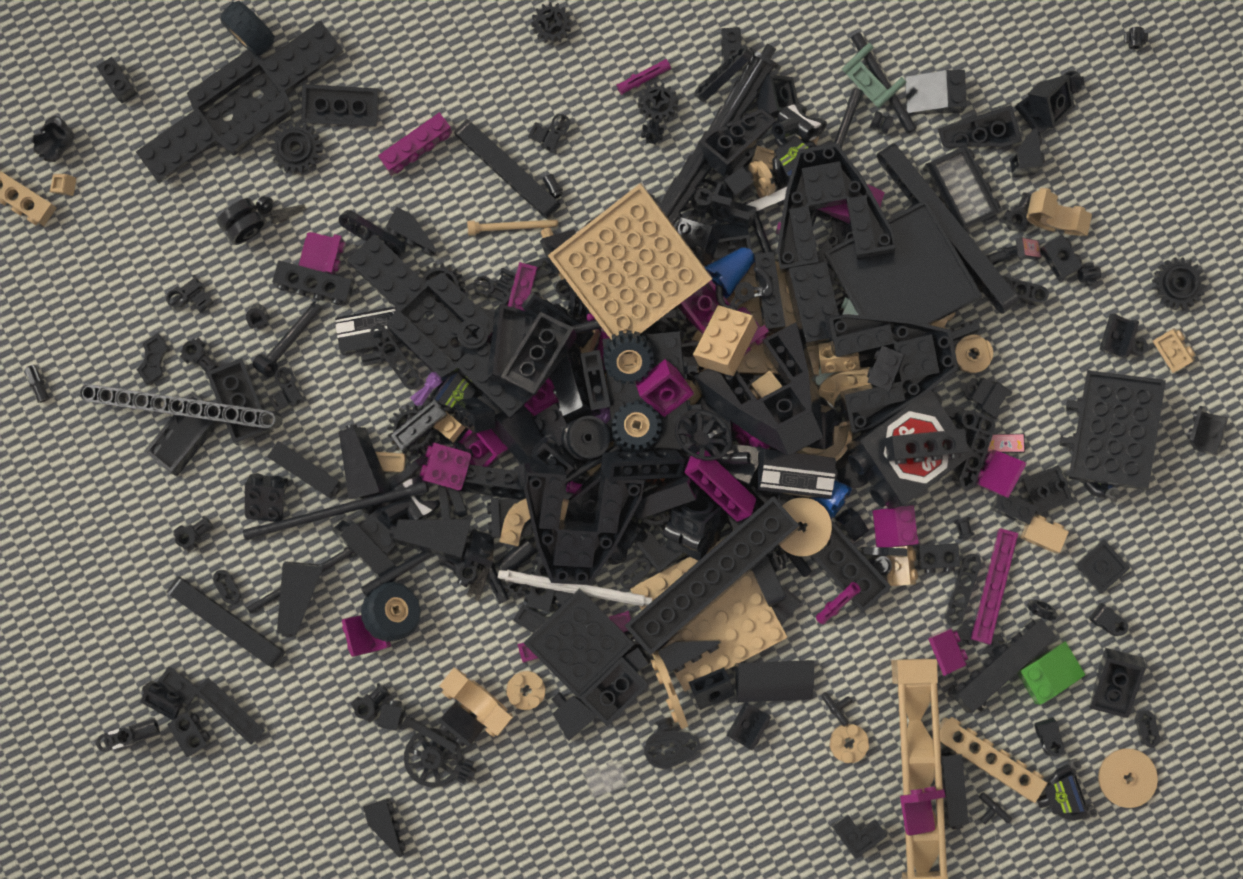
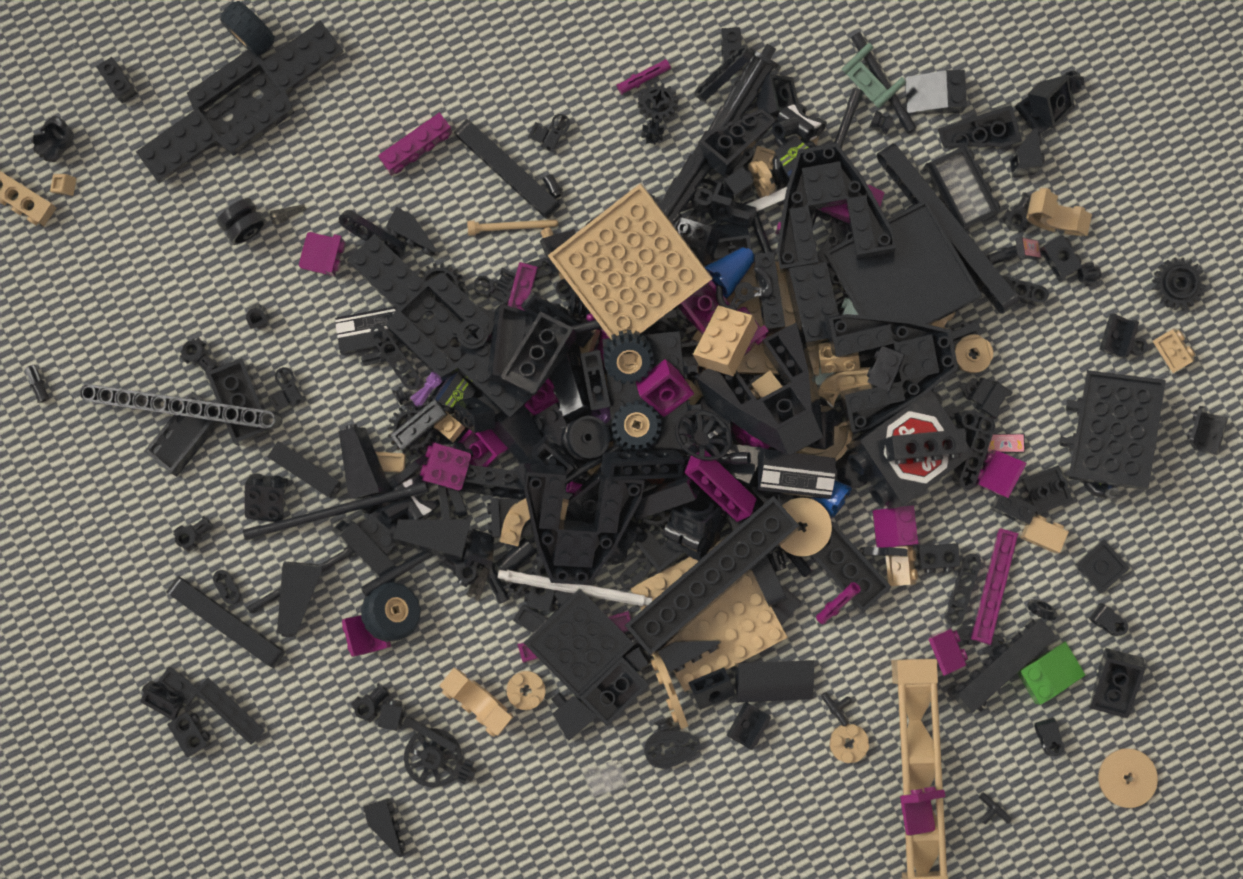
(137, 732): black connector -> none
(151, 368): black tile -> none
(193, 291): black piece -> none
(264, 204): black plate -> none
(267, 364): black piece -> none
(285, 271): black brick -> none
(291, 137): black gear -> none
(340, 105): black slope -> none
(400, 395): none -> black bush
(461, 725): black slope -> none
(558, 26): black gear -> none
(852, 524): black bracket -> none
(858, 840): black panel -> none
(883, 565): black plate -> none
(954, 785): black slope -> none
(964, 528): black bush -> none
(1030, 790): tan brick -> none
(1065, 794): black torso -> none
(1136, 38): black gear -> none
(1142, 729): black beam -> none

